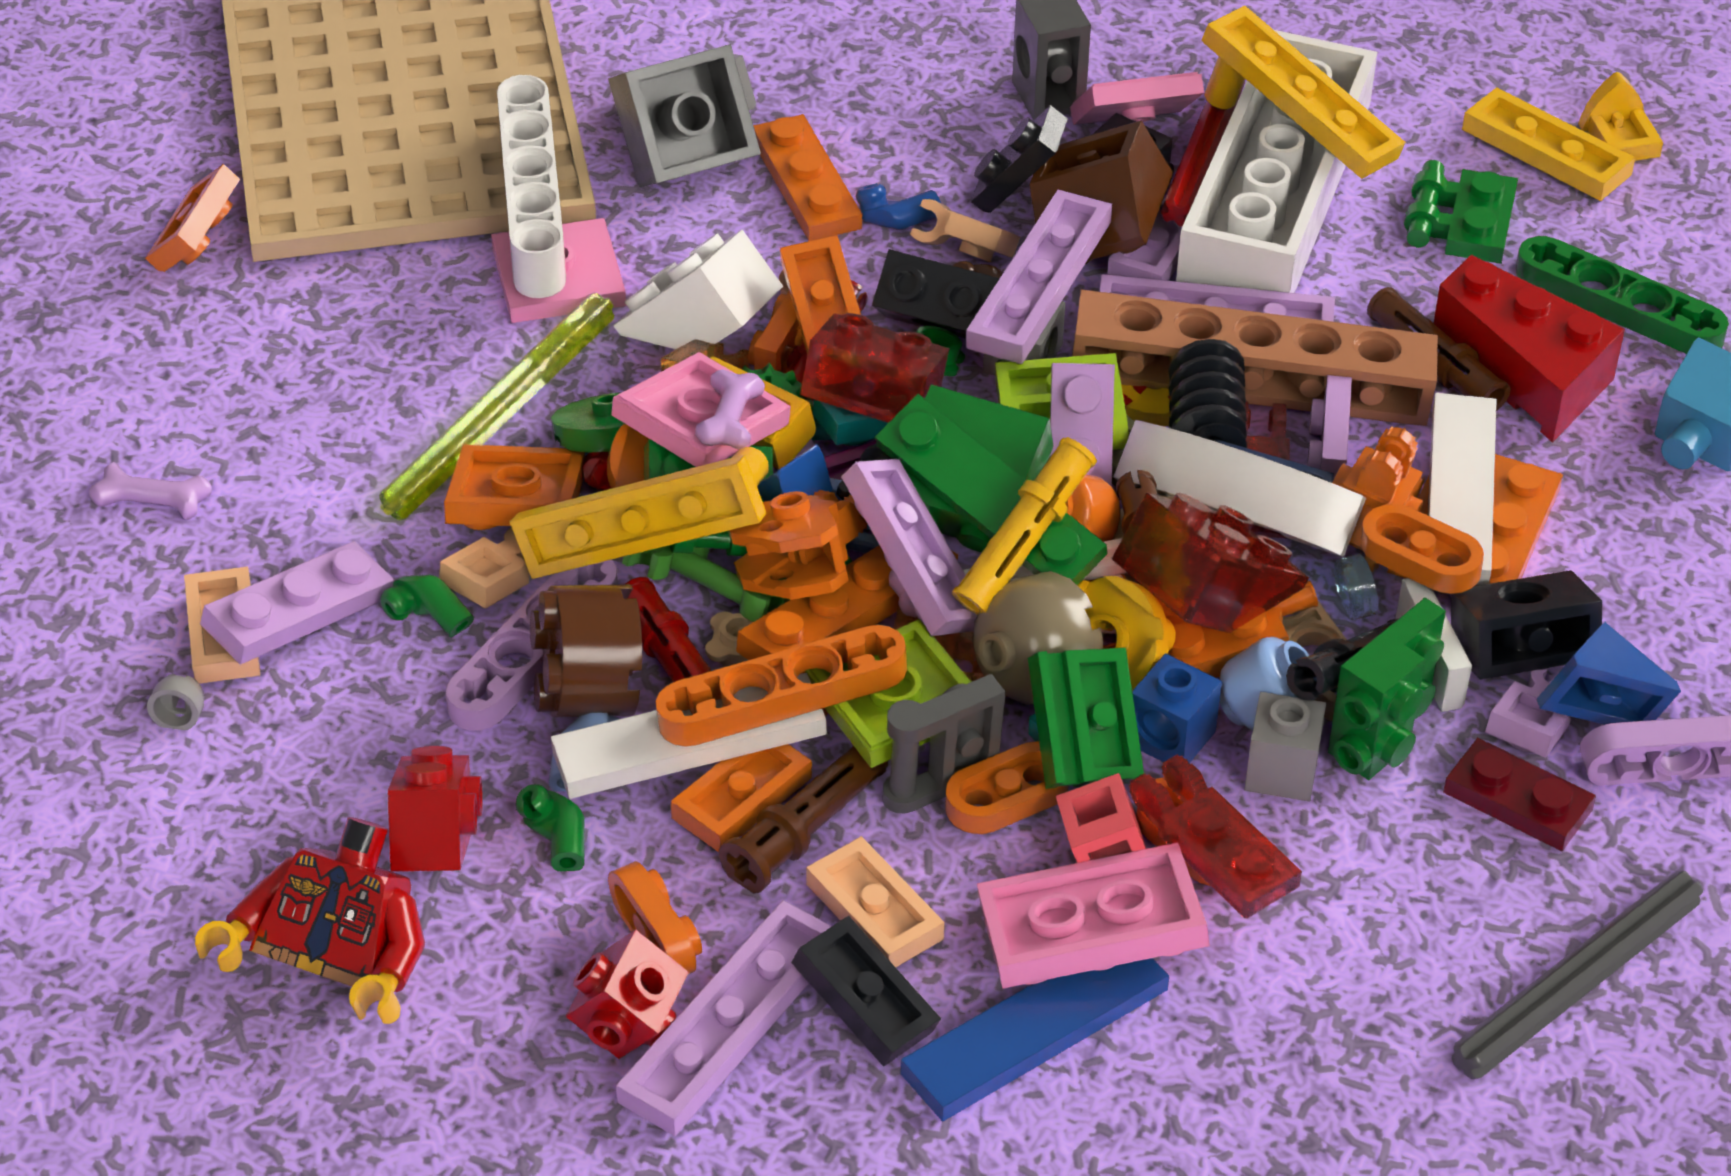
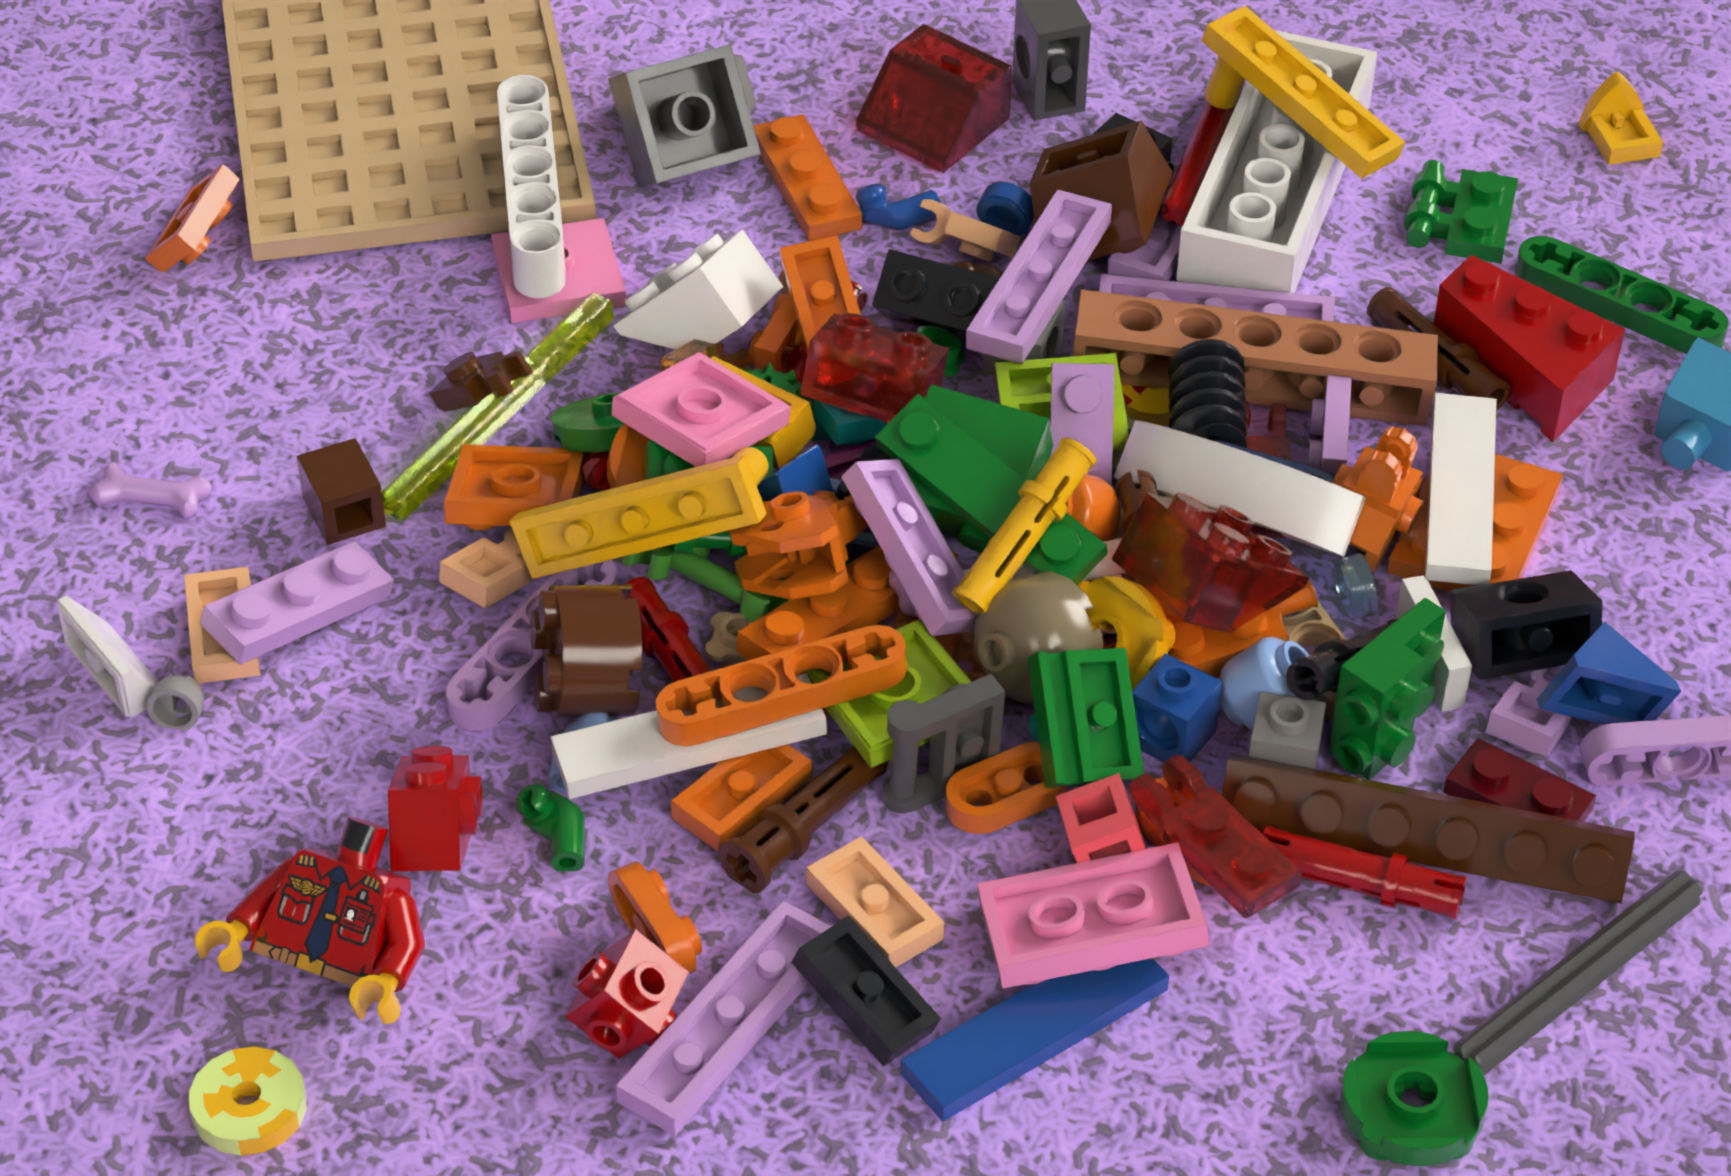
(106, 657): none -> white slope
(254, 1126): none -> piece
(341, 491): none -> reddish brown brick
(426, 596): green arm -> none
(474, 378): none -> reddish brown plate
(725, 425): lavender piece -> none
(936, 98): none -> clear red slope
(1006, 207): none -> blue tile
(1026, 152): black plate -> none
(1137, 98): bright pink plate -> none
(1372, 874): none -> red pin
(1408, 1133): none -> green plate
(1422, 548): orange plate -> none
(1432, 828): none -> reddish brown plate
(1548, 143): yellow plate -> none

